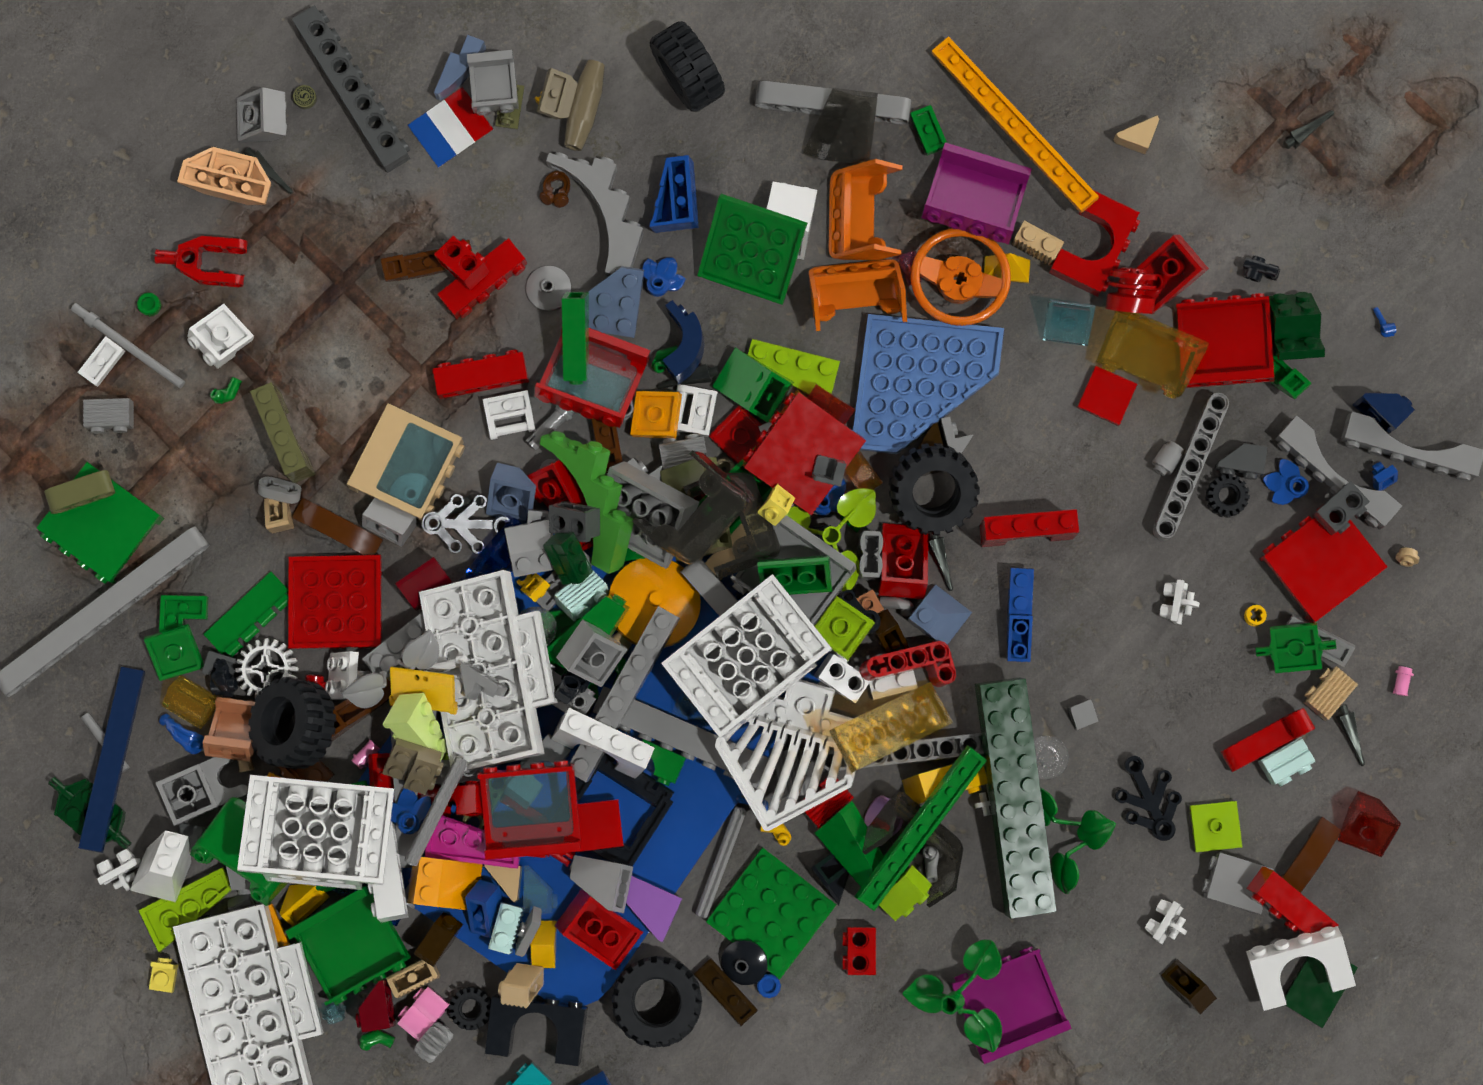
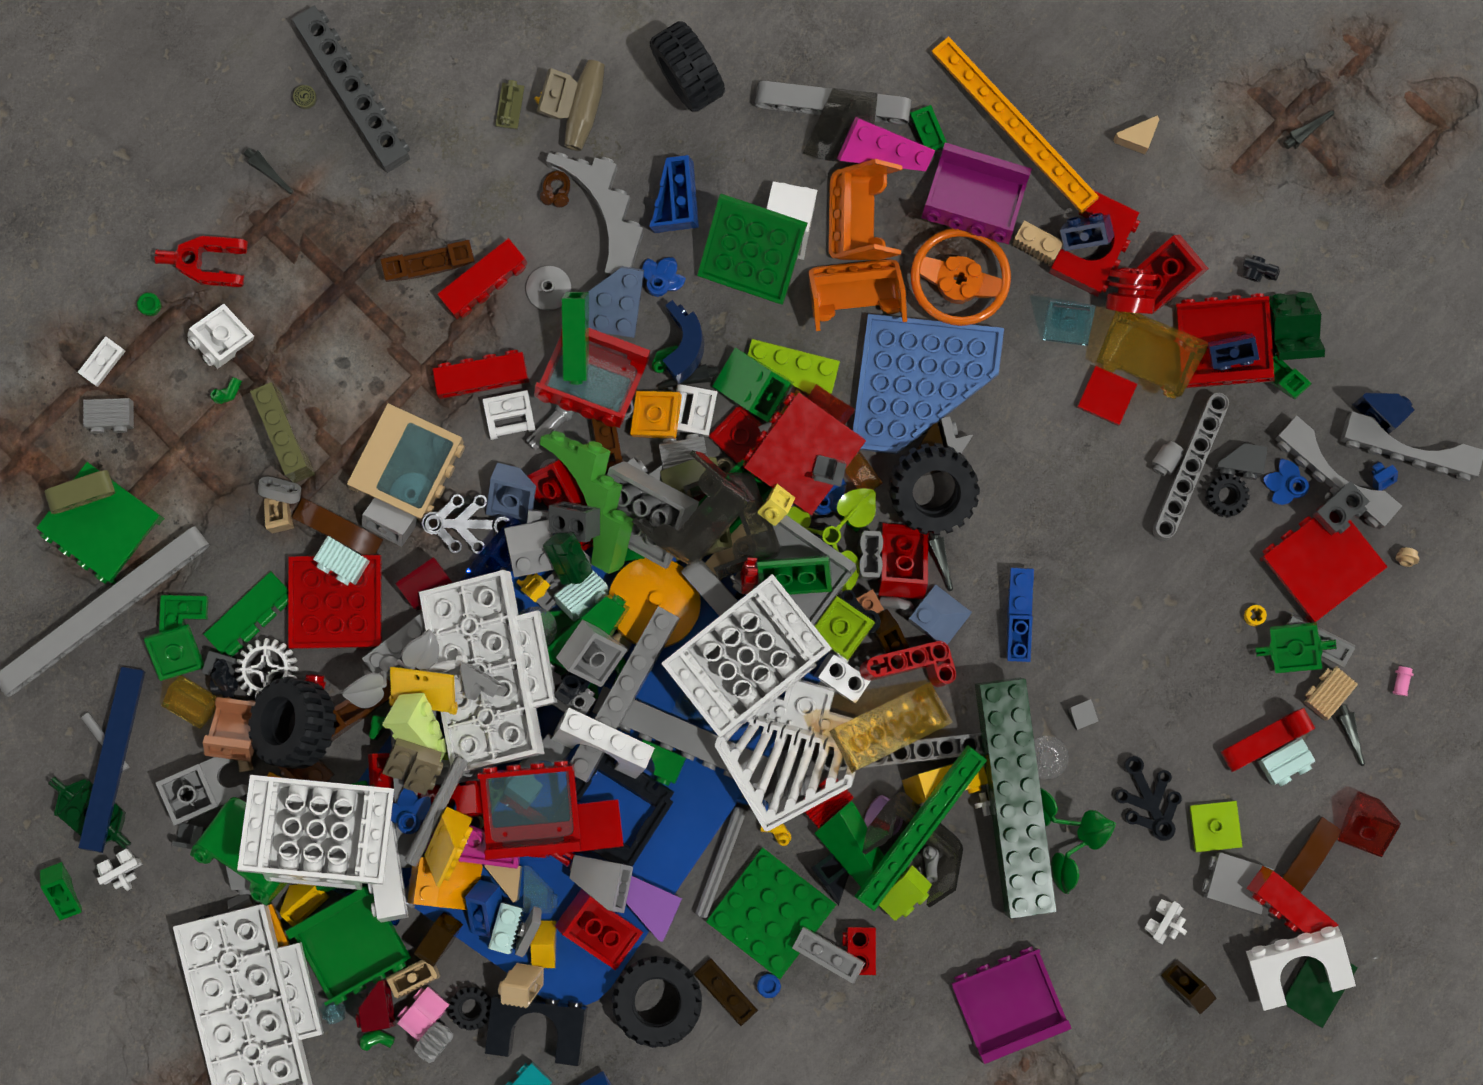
(59, 891): none -> green arch
(92, 320): light grey bar -> none
(163, 867): white slope -> none
(163, 975): light yellow bracket -> none
(190, 740): blue piece -> none
(191, 904): lime wing -> none
(226, 176): light nougat wedge -> none
(261, 115): light grey slope -> none
(340, 560): none -> light aqua brick
(342, 673): white plate -> none
(361, 757): bright pink pin -> none
(377, 727): none -> green slope
(447, 844): none -> yellow slope
(449, 127): sticker -> none
(457, 68): sand blue slope -> none
(459, 265): red brick -> none
(493, 82): light grey panel -> none
(749, 575): none -> red plate
(751, 955): black dish -> none
(828, 955): none -> light grey plate
(872, 142): none -> dark pink wing
(893, 685): white plate -> none
(906, 263): clear pink cone -> none
(927, 994): green plant -> none
(1018, 266): yellow slope -> none
(1052, 524): red arch -> none
(1087, 232): none -> dark blue brick
(1179, 592): white hips -> none
(1233, 351): none -> dark blue brick
(1386, 330): blue hand -> none

